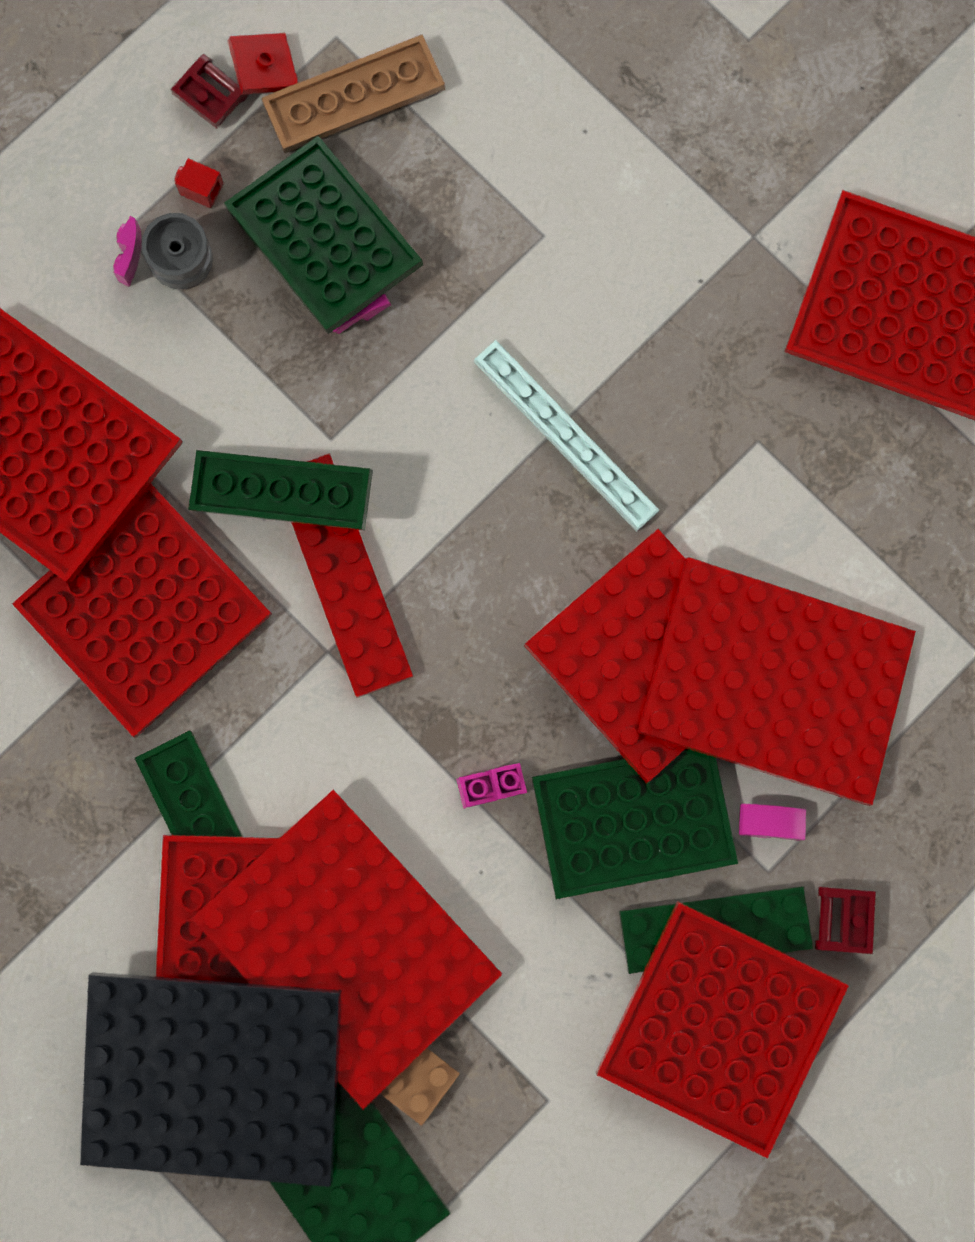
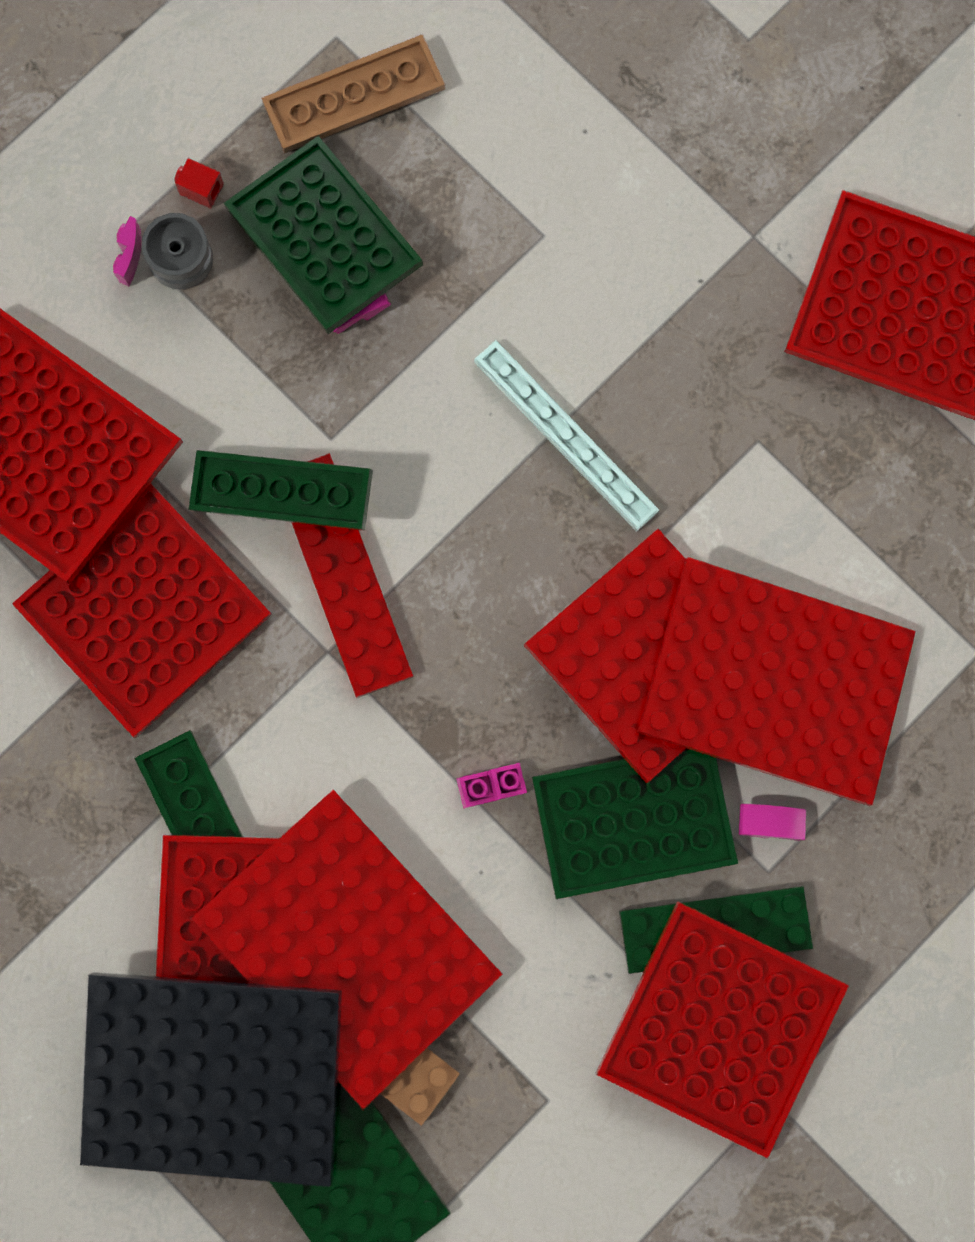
(205, 98): dark red plate -> none
(262, 62): red plate -> none
(856, 920): dark red plate -> none

